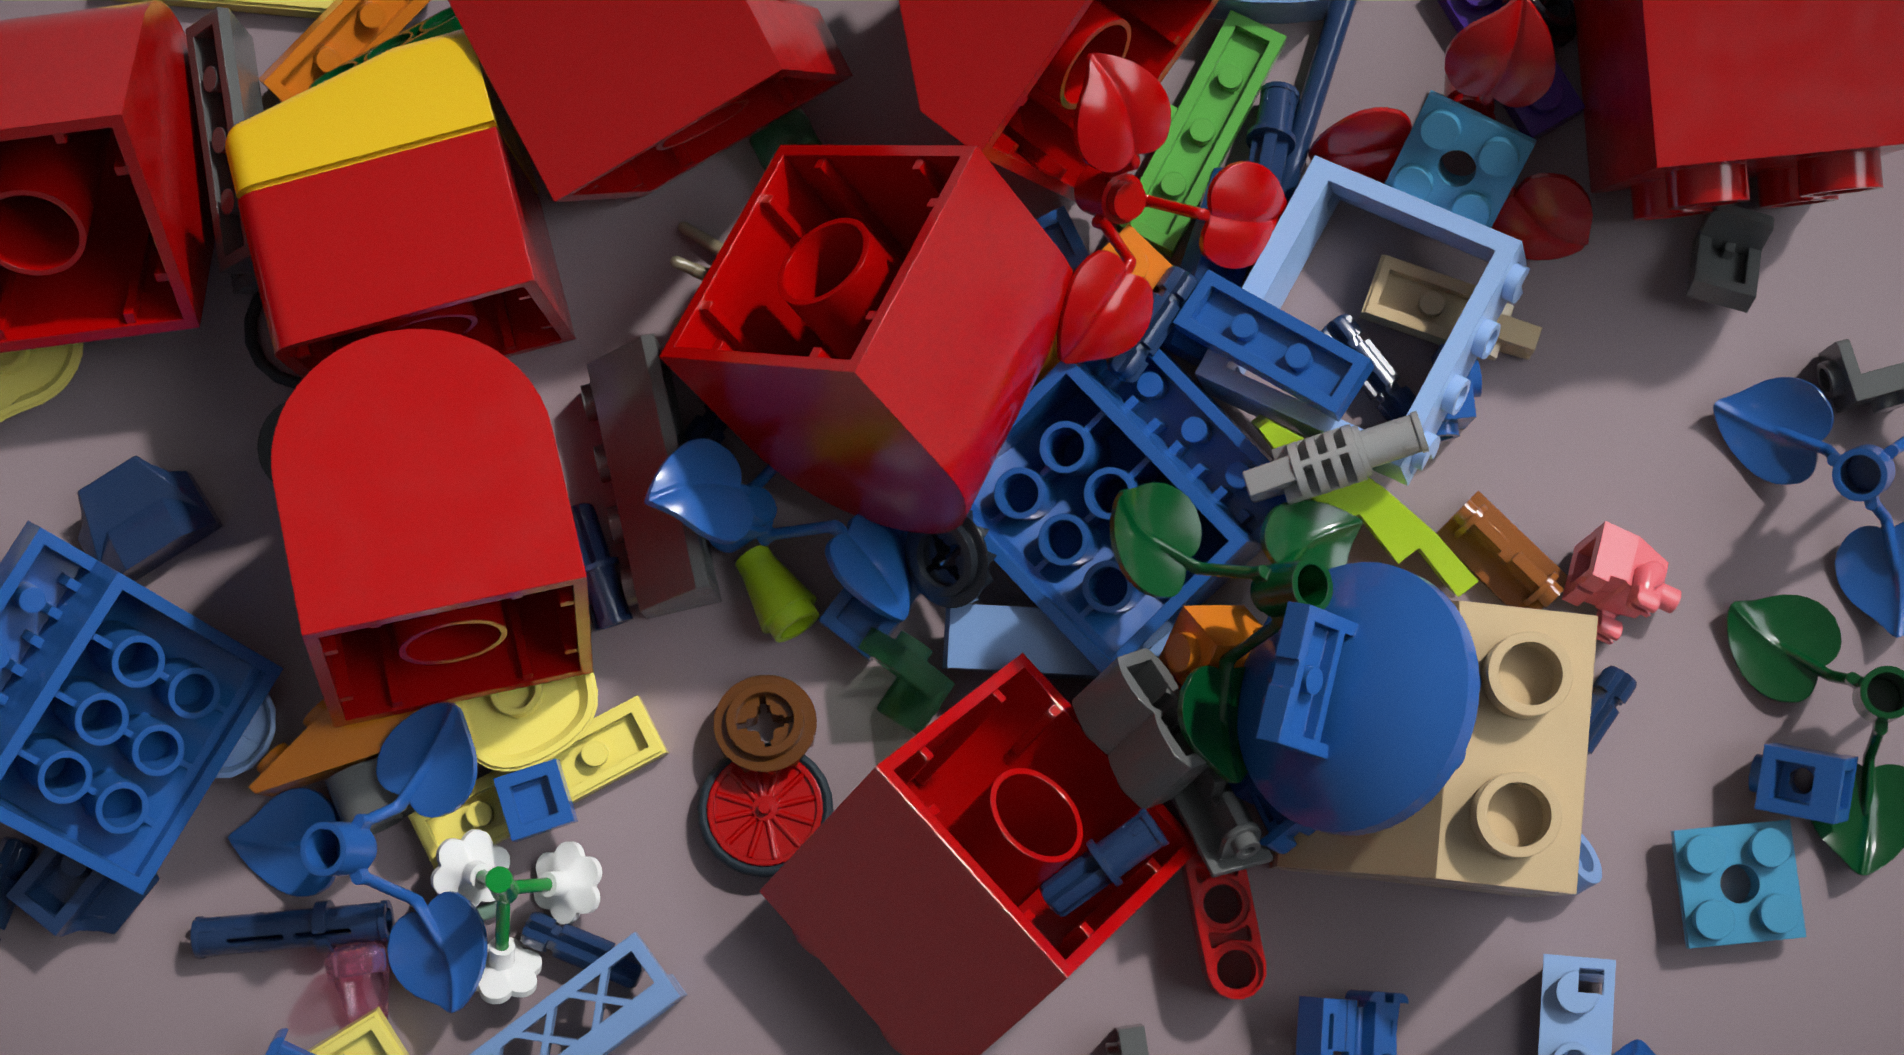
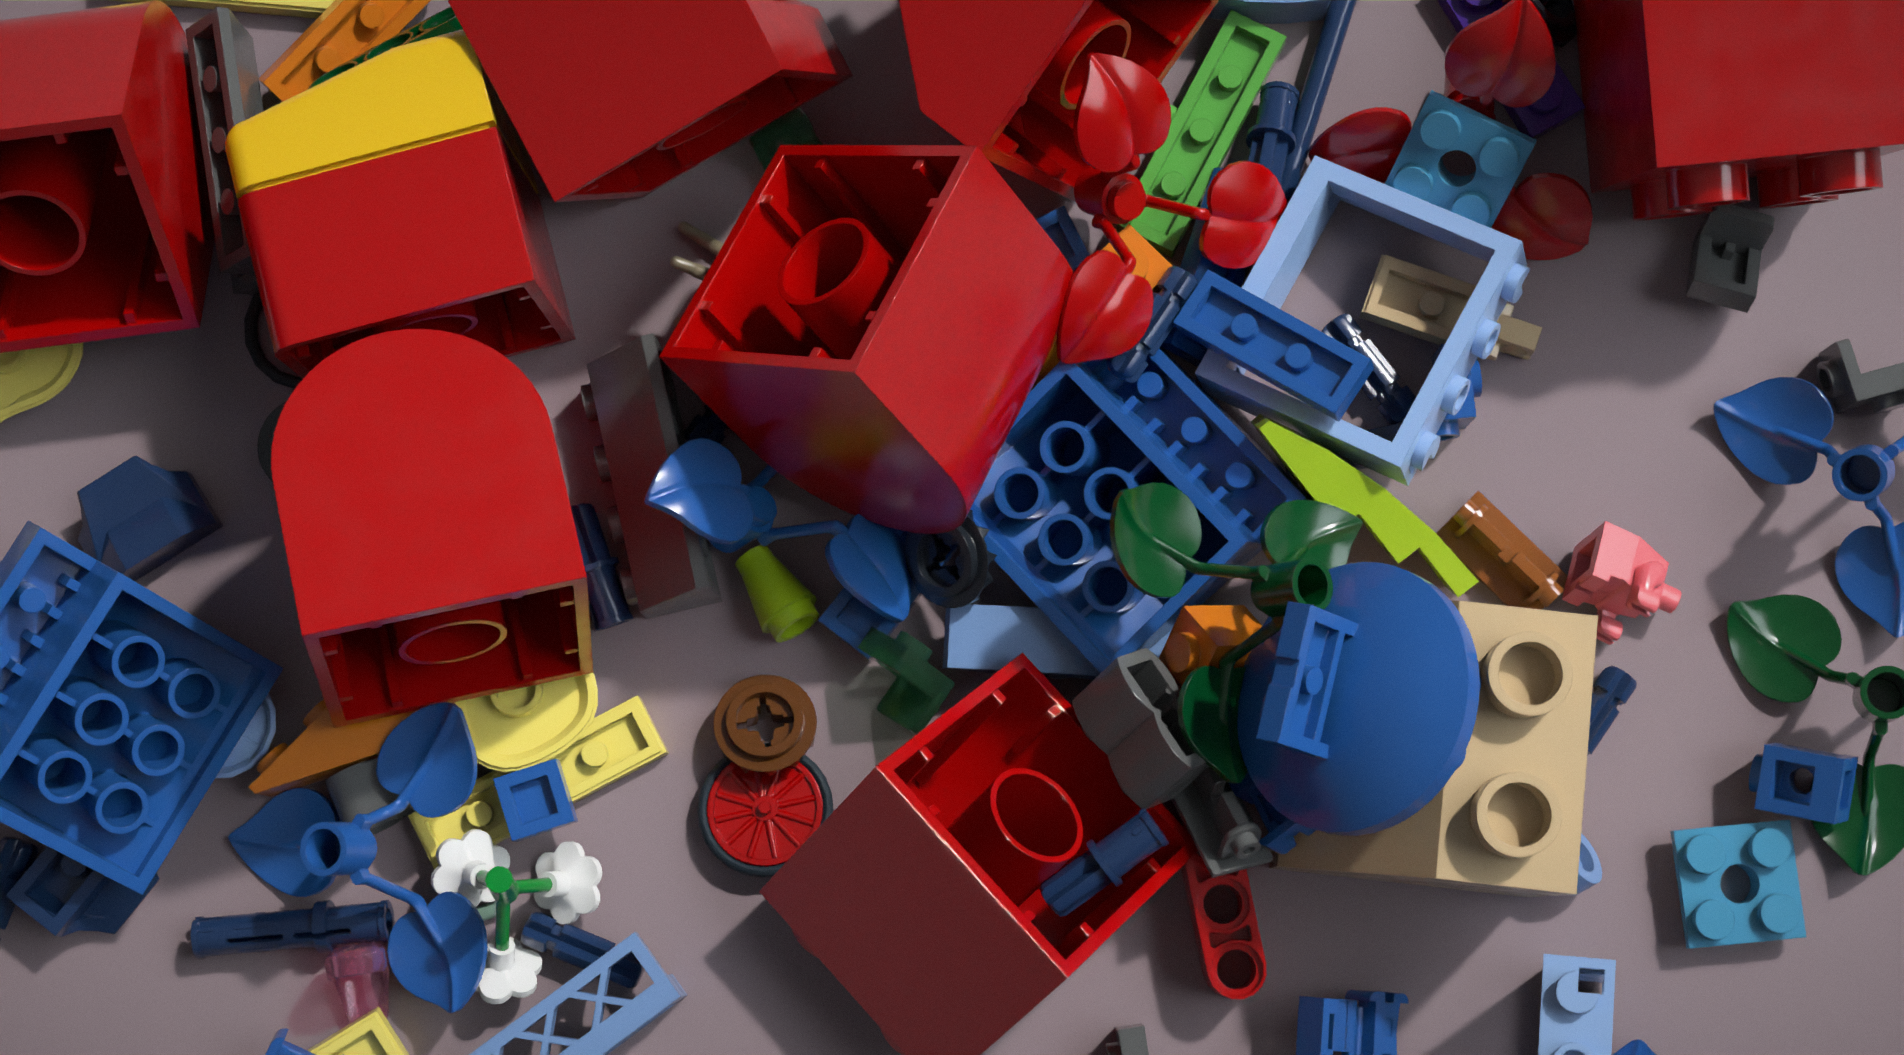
(1334, 459): light grey hinge -> none

